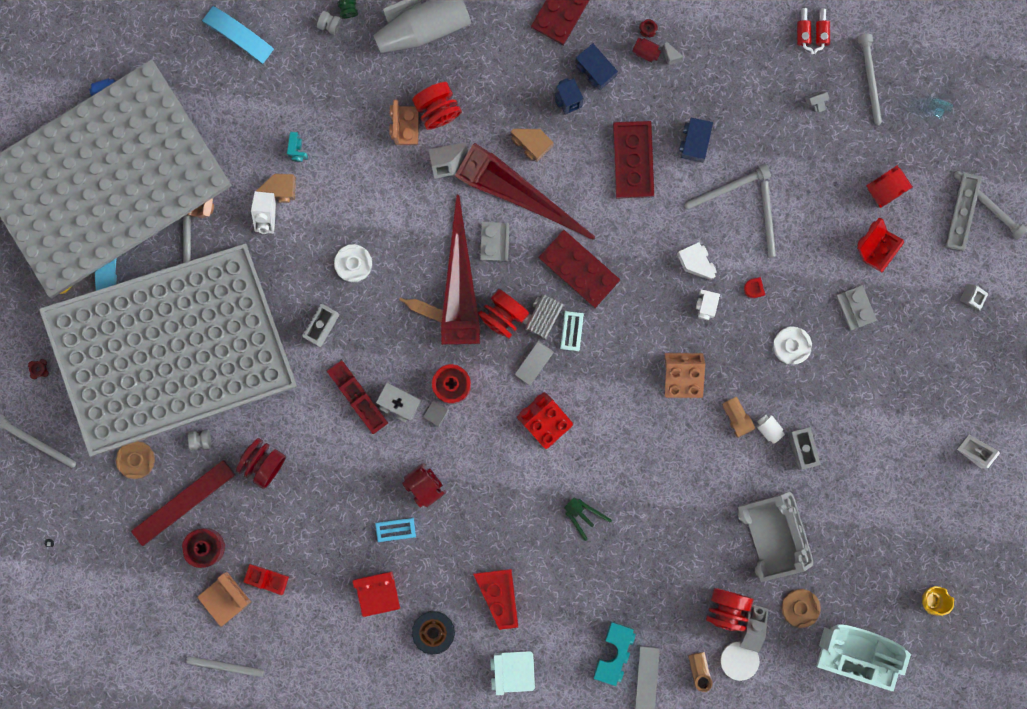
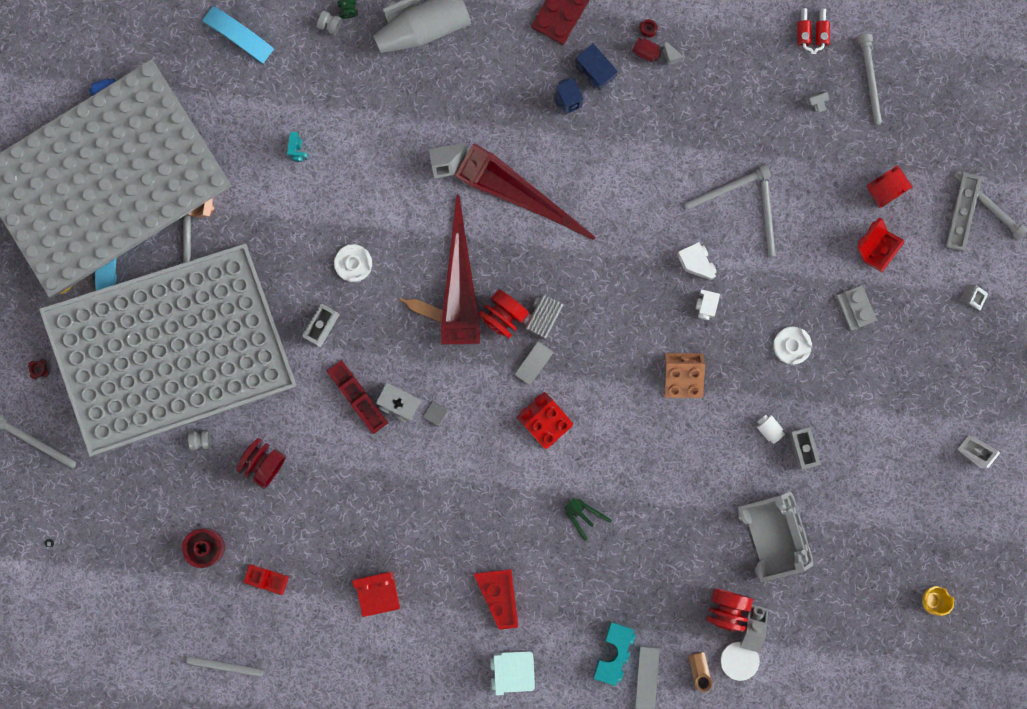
(135, 460): medium nougat tile -> none
(183, 503): dark red tile -> none
(224, 599): nougat bracket -> none
(263, 212): white slope -> none
(282, 186): medium nougat slope -> none
(405, 124): nougat bracket -> none
(411, 527): medium azure tile -> none
(423, 485): dark red brick -> none
(424, 641): black wheel -> none
(435, 103): red wheel -> none
(459, 376): red brick -> none
(494, 241): light grey plate -> none
(533, 141): medium nougat slope -> none
(574, 315): light aqua tile -> none
(579, 269): dark red plate -> none
(633, 159): dark red plate -> none
(696, 139): dark blue brick -> none
(738, 418): medium nougat piece -> none
(754, 288): red tile -> none
(800, 602): medium nougat tile -> none
(859, 652): light aqua piece -> none
(941, 105): clear light blue tile -> none

